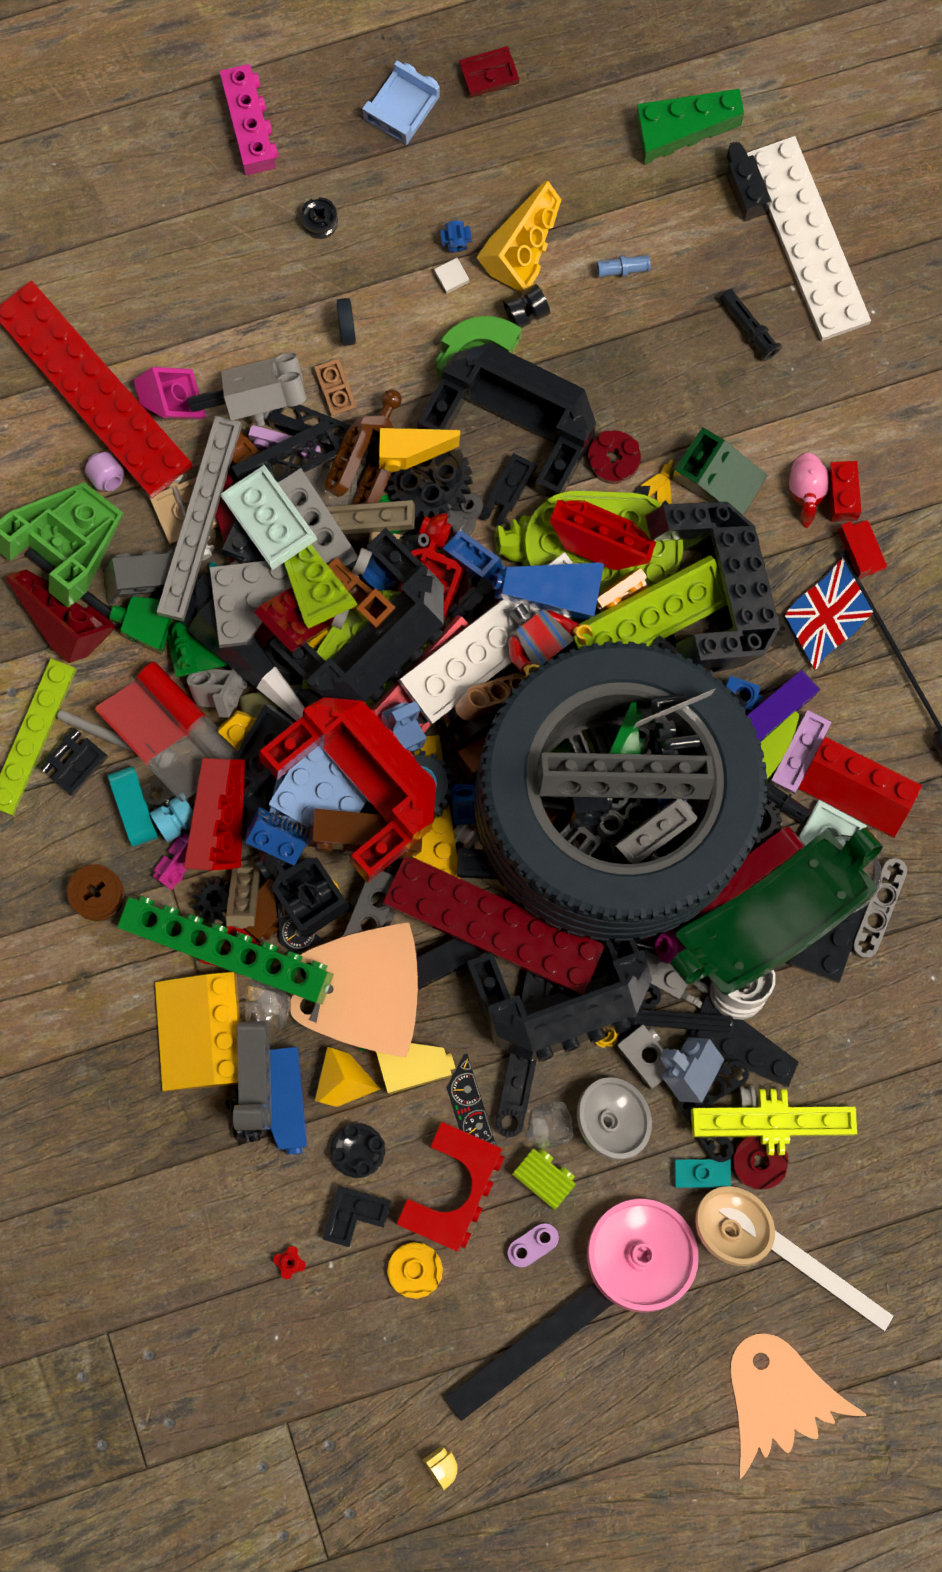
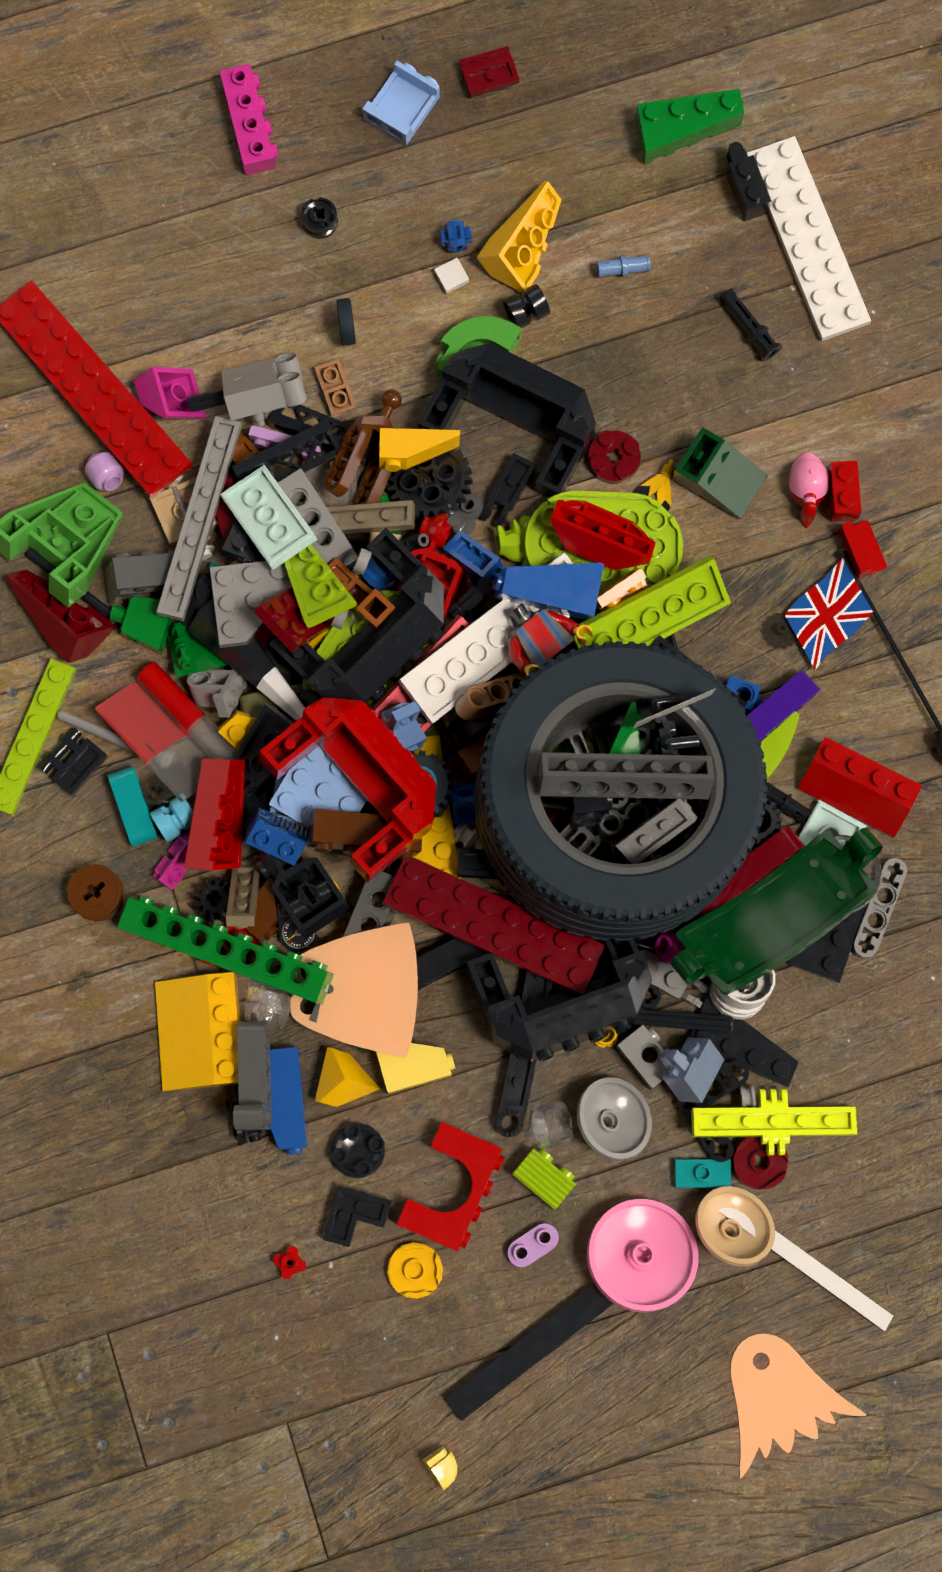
(468, 1102): black sticker -> none
(731, 539): black wedge -> none
(801, 752): lavender plate -> none

